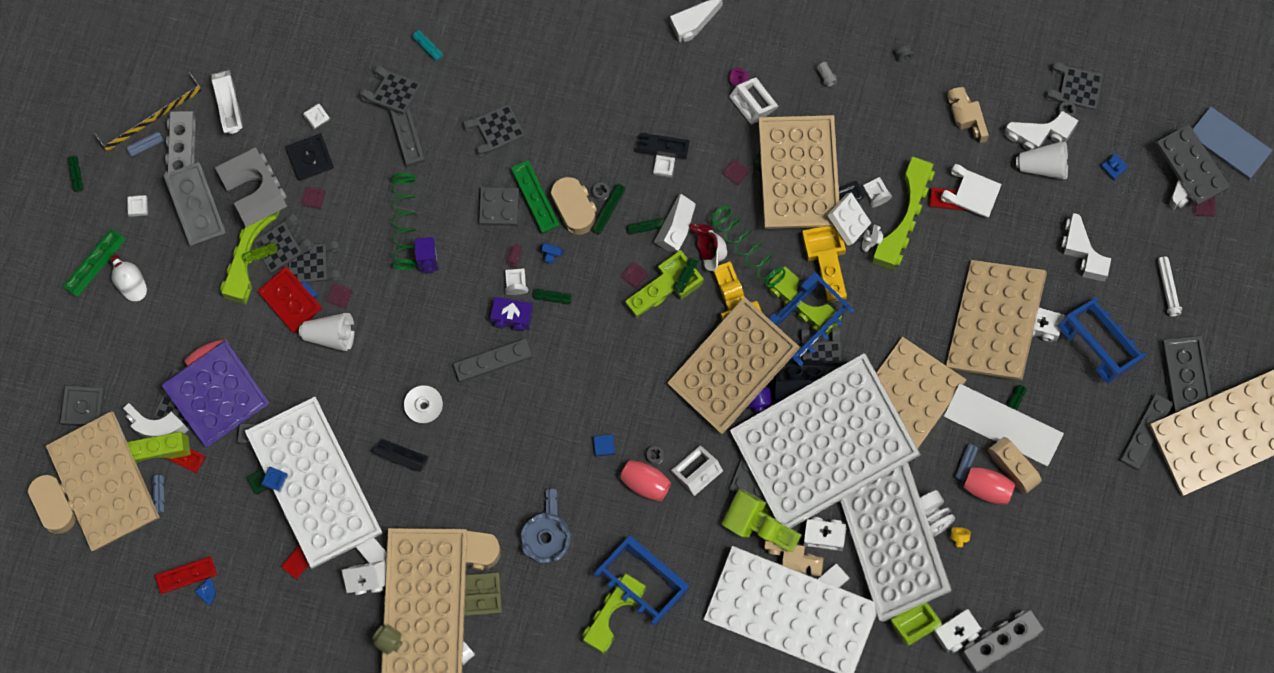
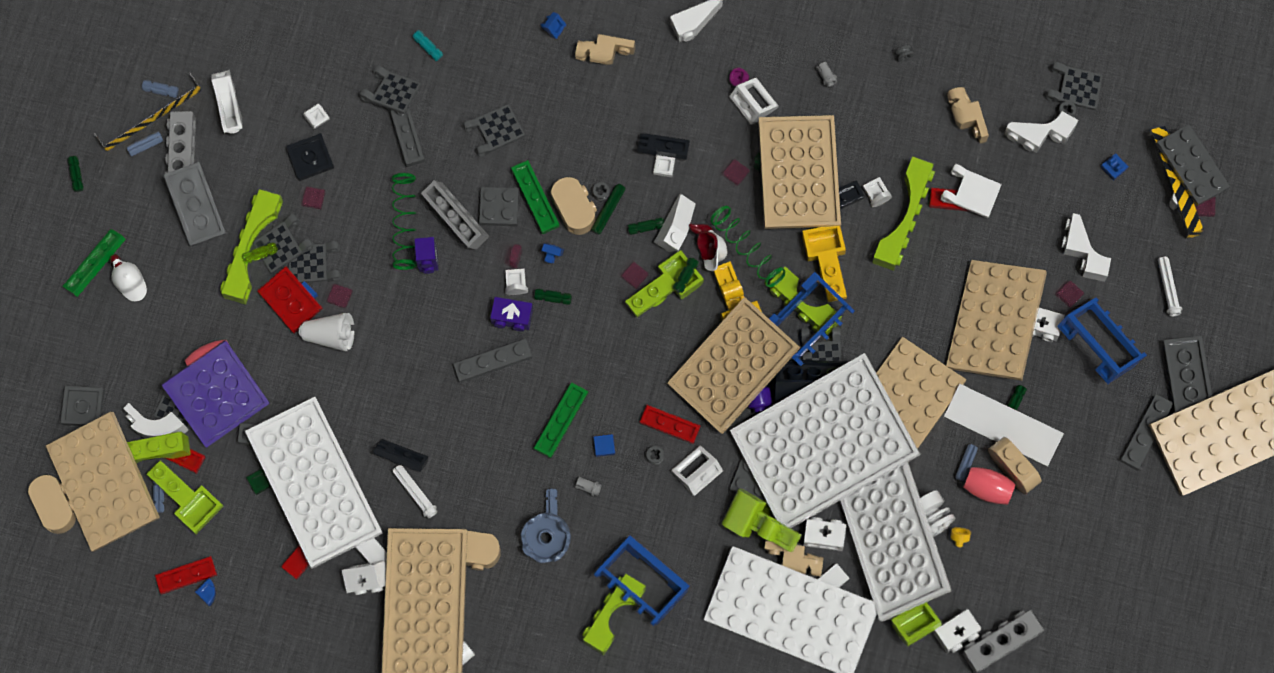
(137, 205): white tile -> none
(160, 88): none -> sand blue axle
(196, 507): none -> lime plate
(250, 167): light grey arch -> none
(274, 479): blue tile -> none
(387, 639): olive head -> none
(415, 492): none -> white axle
(416, 398): white dish -> none
(455, 215): none -> light grey brick
(483, 593): olive slope -> none
(554, 25): none -> blue tile
(561, 420): none -> green plate
(588, 486): none -> light grey pin
(604, 49): none -> tan plate
(645, 480): coral piece -> none
(670, 424): none -> red tile
(849, 218): white plate -> none
(871, 240): white piece -> none
(1045, 161): white cone -> none
(1070, 294): none -> clear pink tile
(1184, 200): none -> sticker
(1231, 143): sand blue tile -> none

